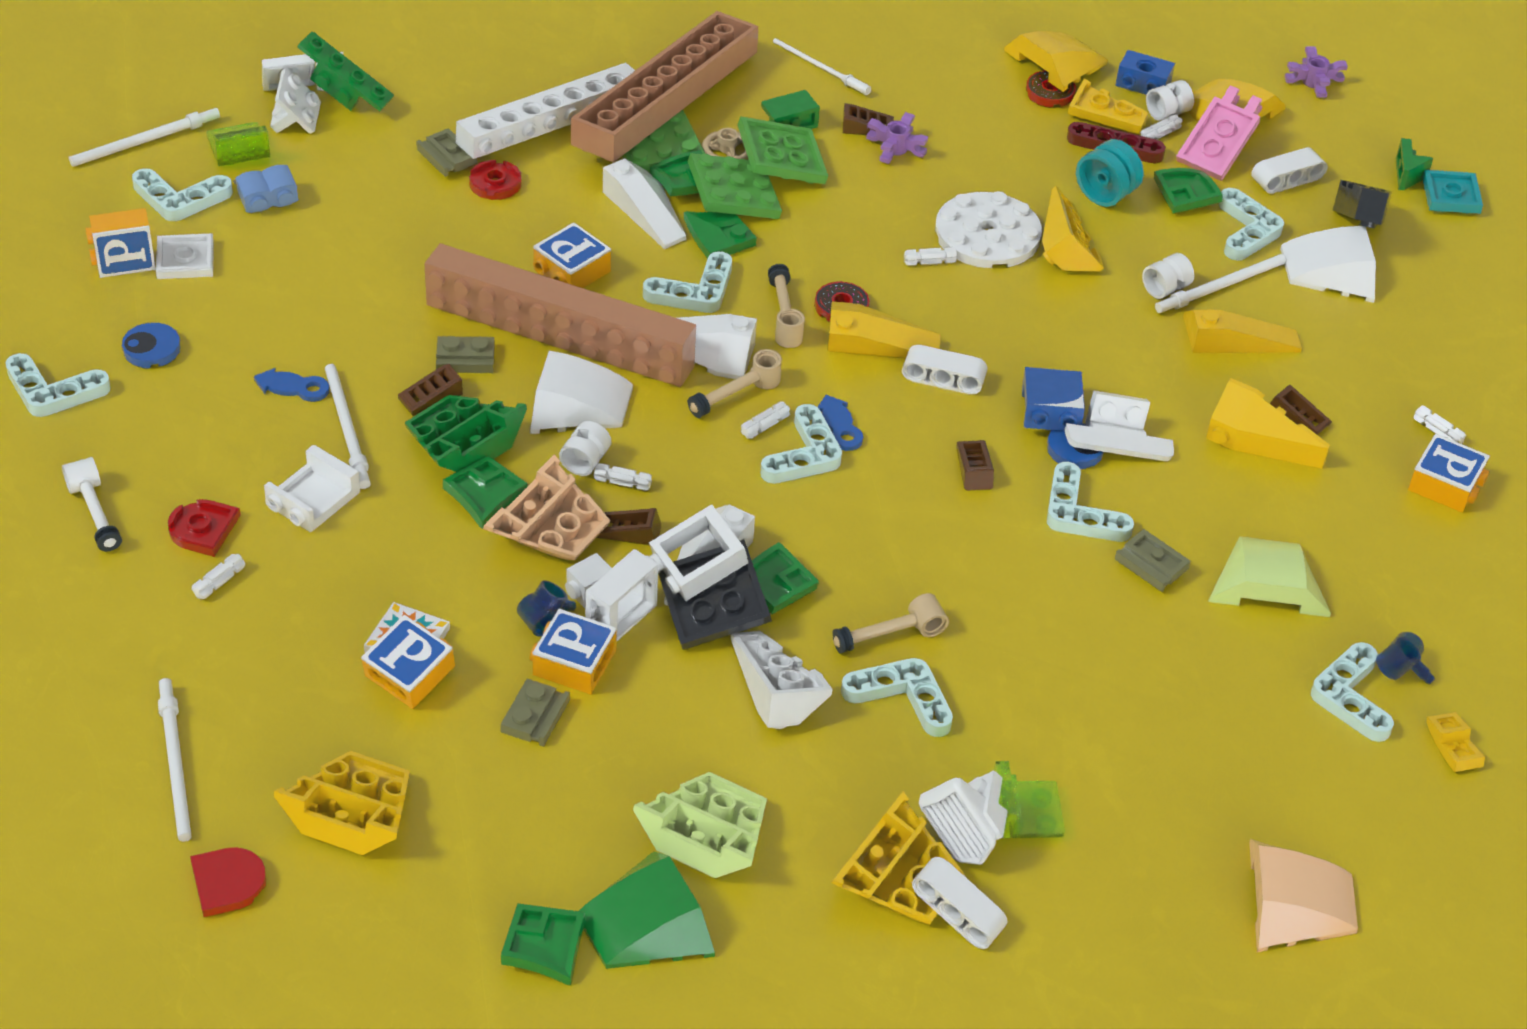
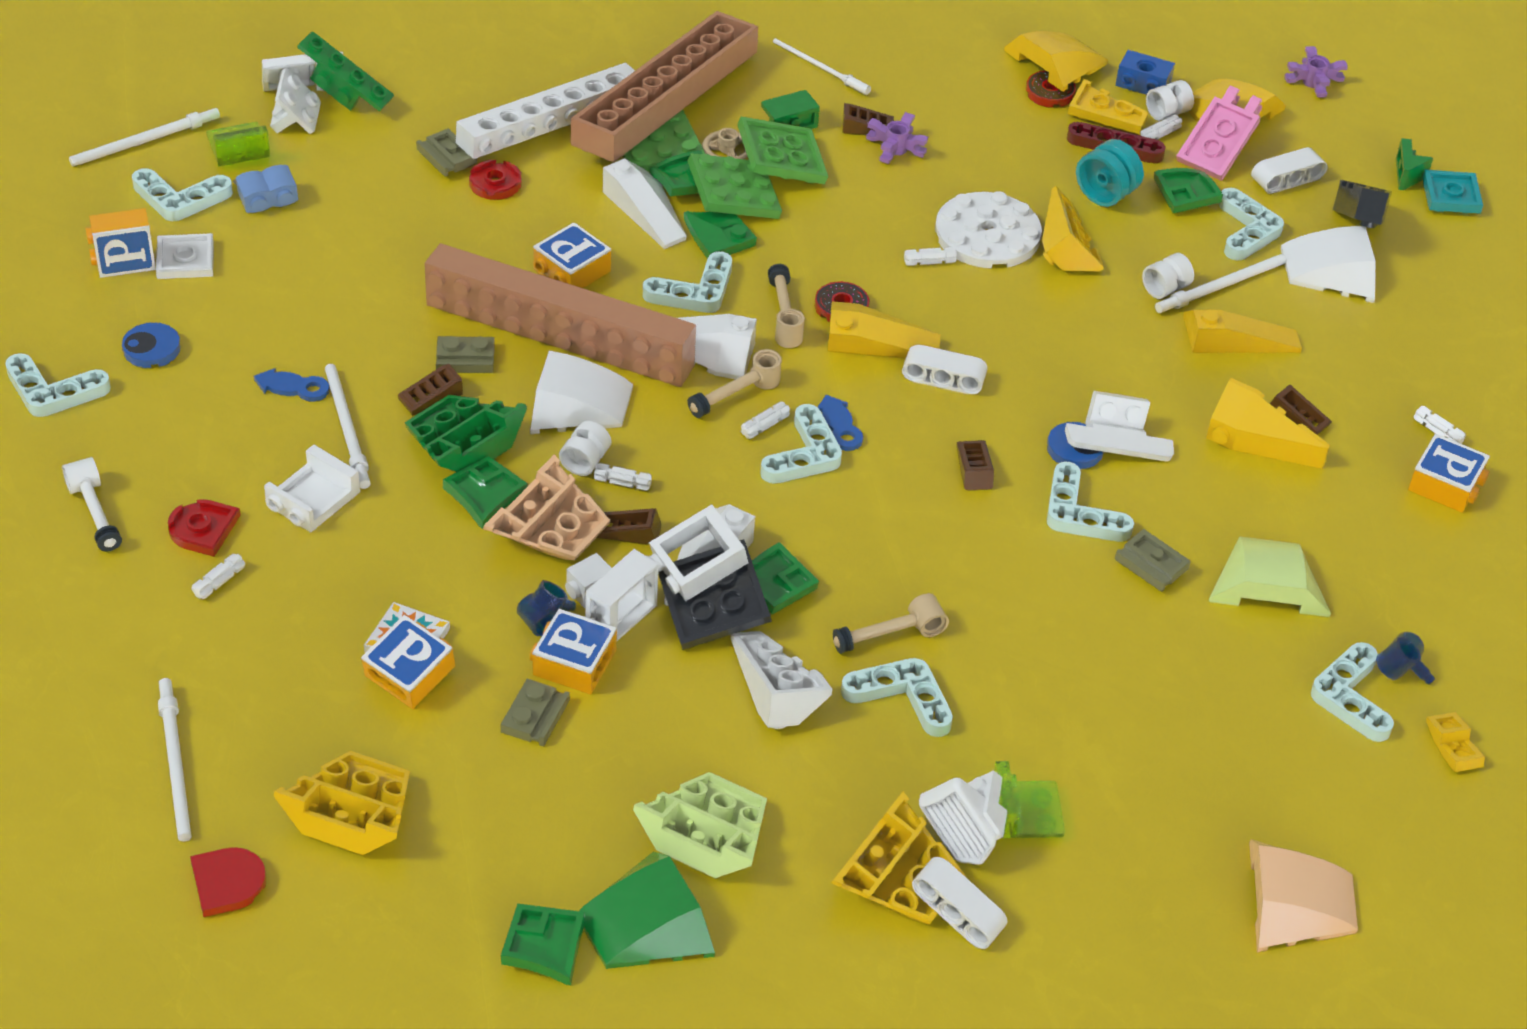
(1052, 398): blue panel -> none

